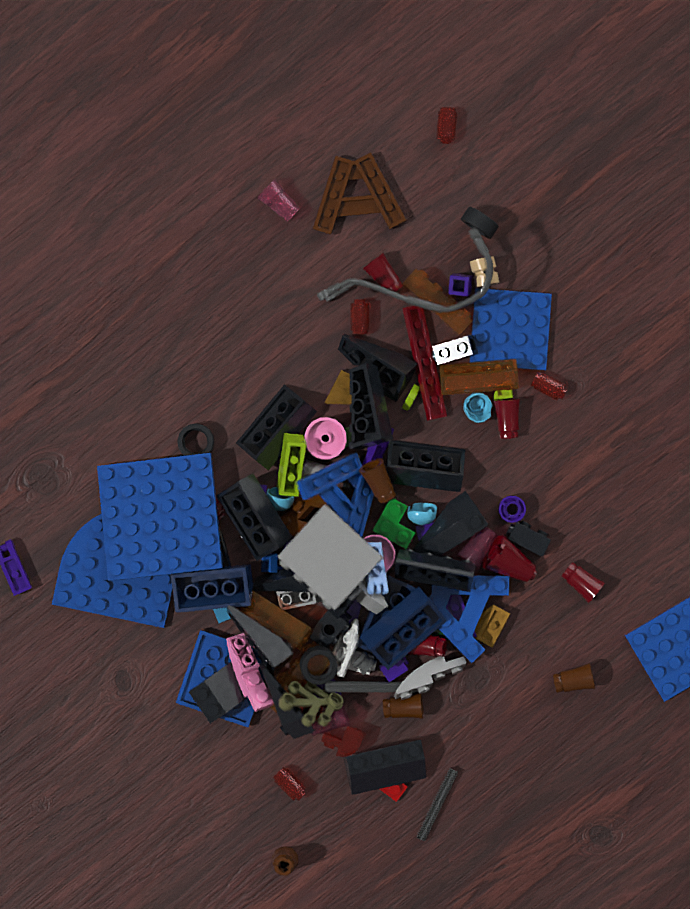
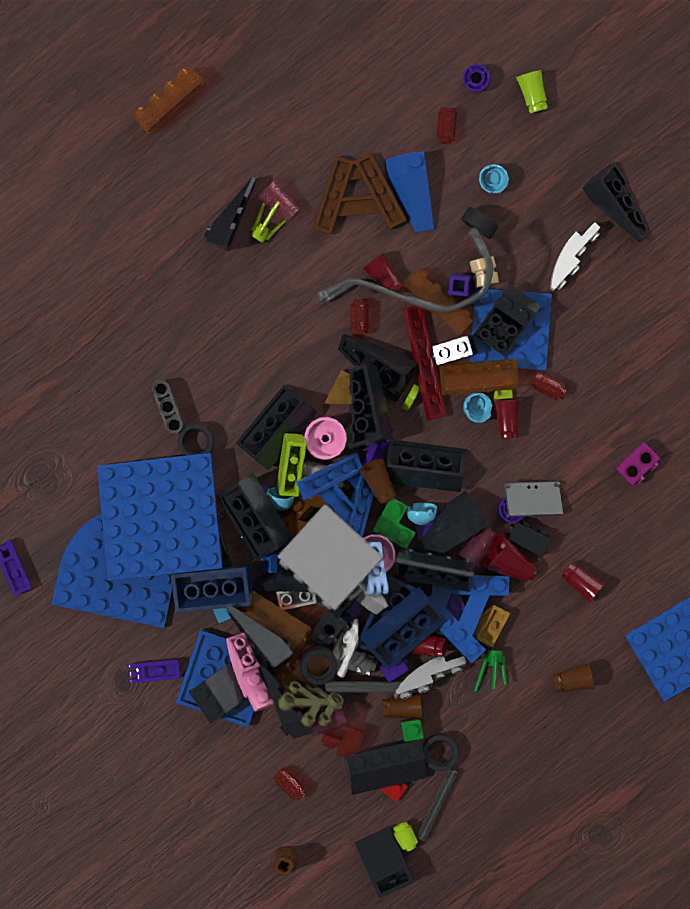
(154, 671): none -> dark purple hinge
(161, 400): none -> dark grey beam
(169, 100): none -> clear orange brick
(226, 224): none -> black wedge
(261, 232): none -> lime plant
(384, 862): none -> black slope
(405, 836): none -> lime brick
(410, 182): none -> blue wedge
(412, 729): none -> green brick
(453, 759): none -> black tyre
(470, 71): none -> dark purple wheel
(493, 178): none -> medium azure hair
(494, 659): none -> green plant
(507, 320): none -> black slope
(527, 501): none -> door
(533, 91): none -> lime plant
(567, 261): none -> white slope
(611, 196): none -> black wedge
(634, 460): none -> magenta brick

